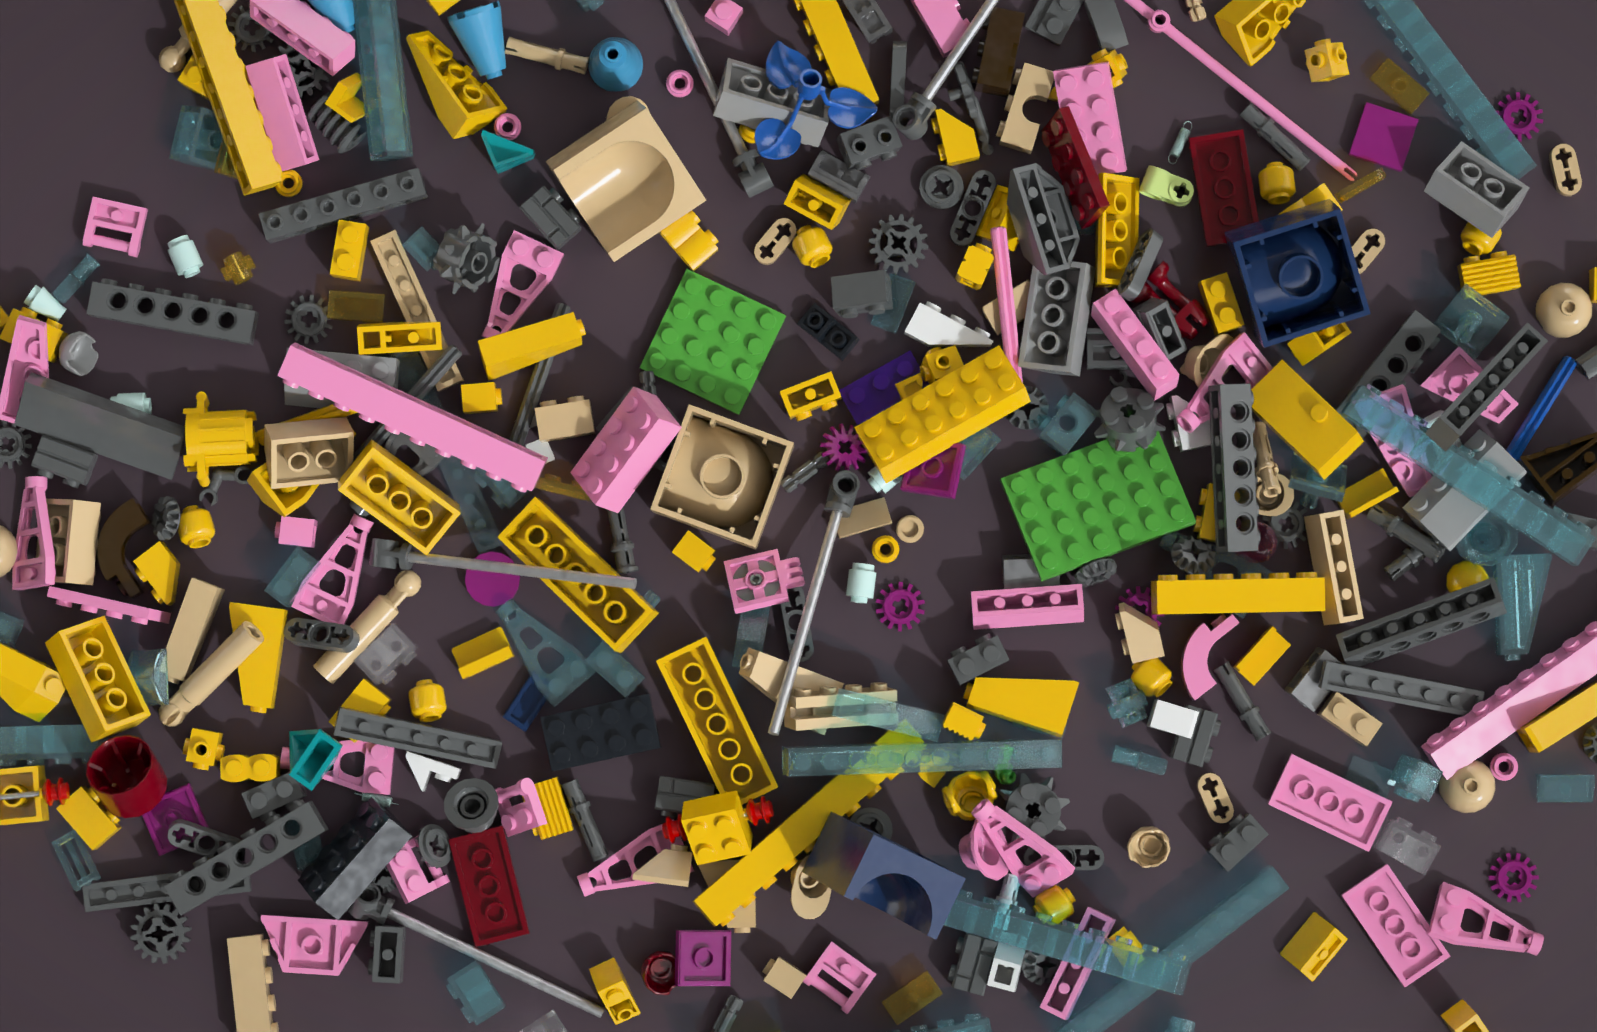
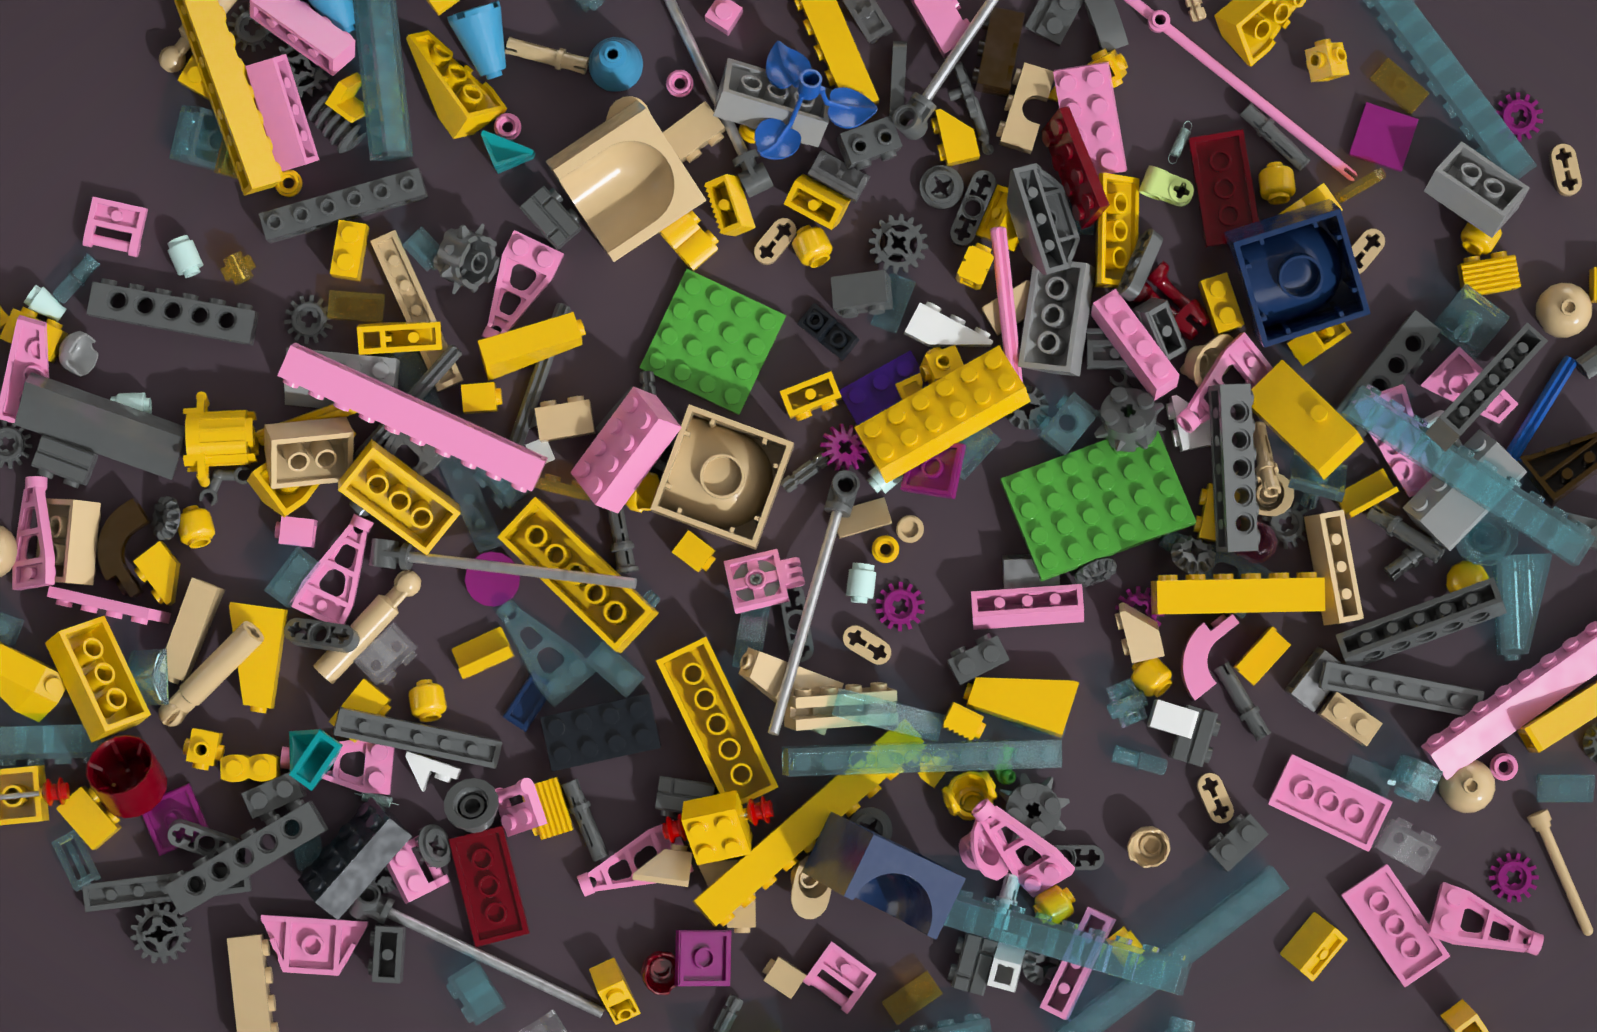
(645, 493): none -> yellow hair
(695, 132): none -> tan brick
(729, 205): none -> yellow brick
(870, 639): none -> tan beam
(1541, 822): none -> tan piece

